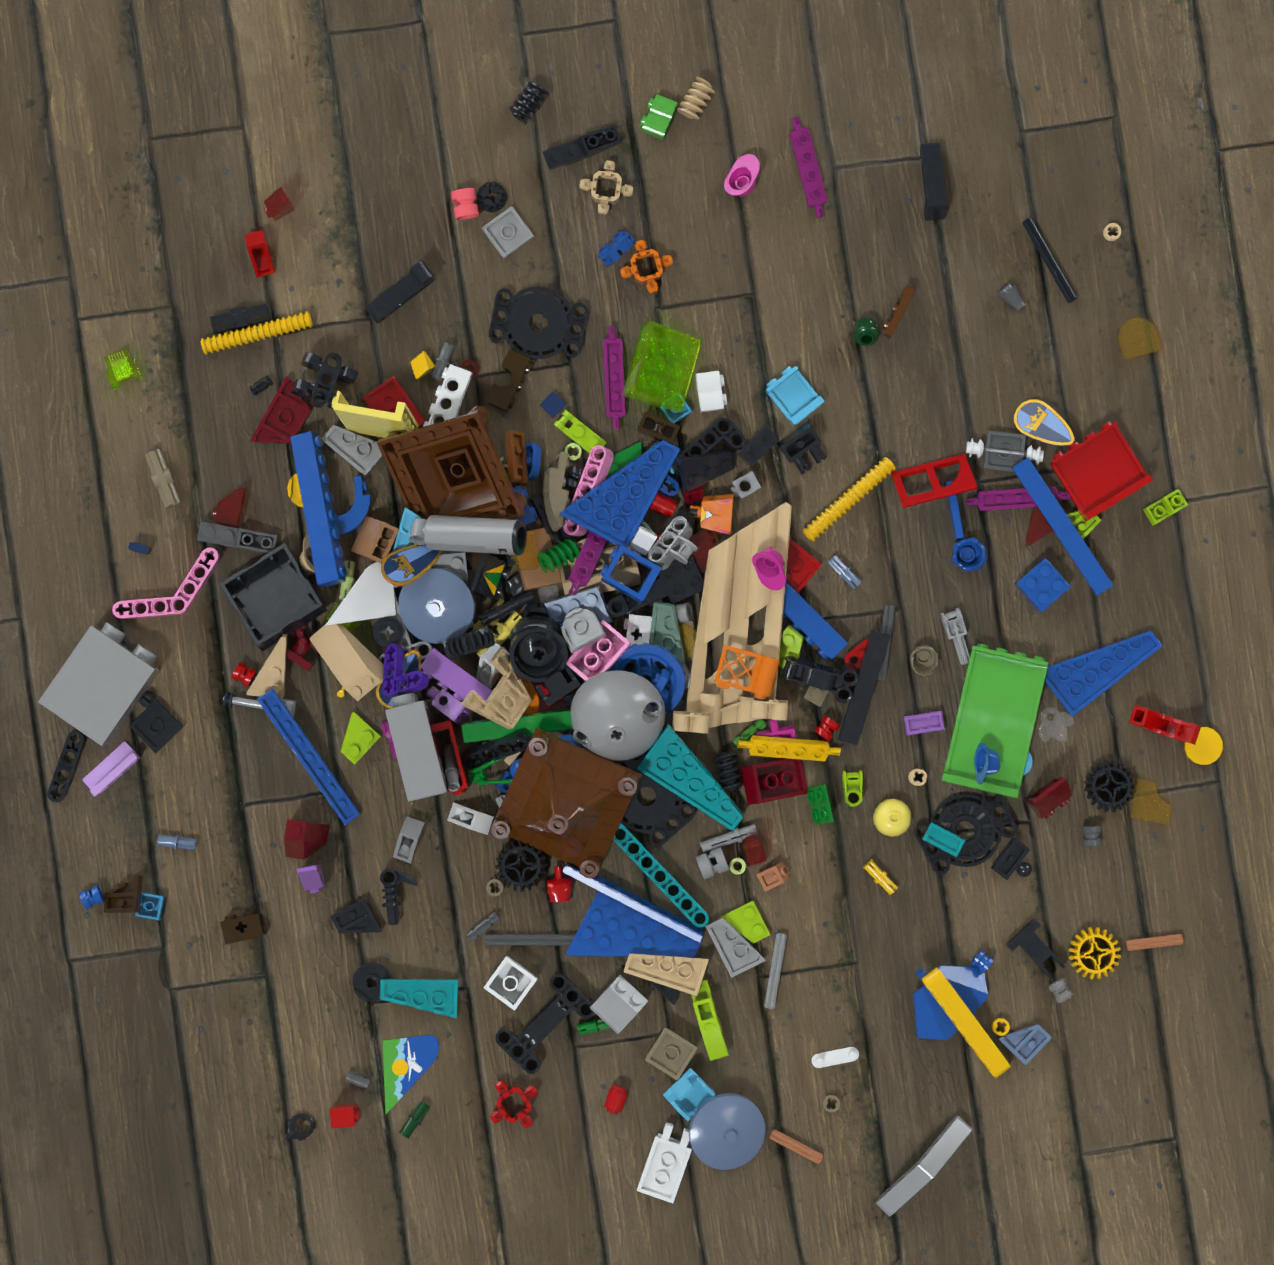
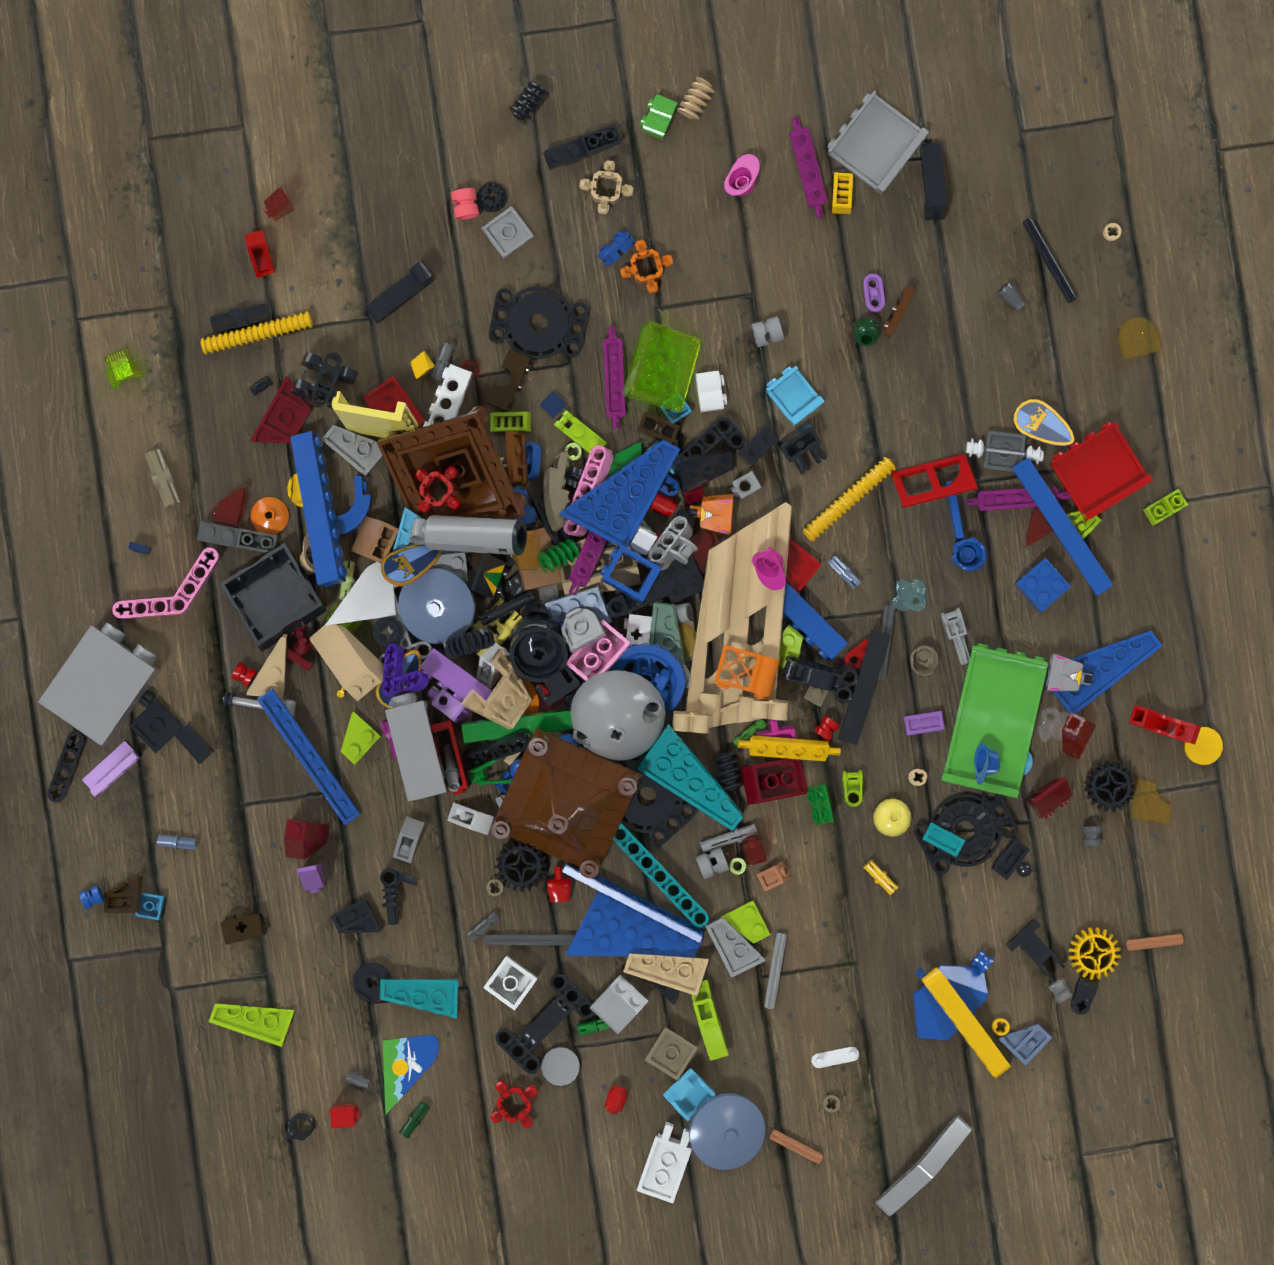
(194, 743): none -> black panel
(260, 1023): none -> lime wing
(279, 518): none -> orange dish
(427, 479): none -> red piece
(526, 421): none -> lime slope
(560, 1066): none -> light grey tile
(767, 331): none -> light grey wheel
(842, 205): none -> yellow slope
(874, 293): none -> medium lavender plate
(876, 143): none -> light grey panel
(907, 593): none -> clear light blue plate
(1065, 675): none -> light grey torso
(1076, 735): none -> clear red slope
(1084, 991): none -> black piece

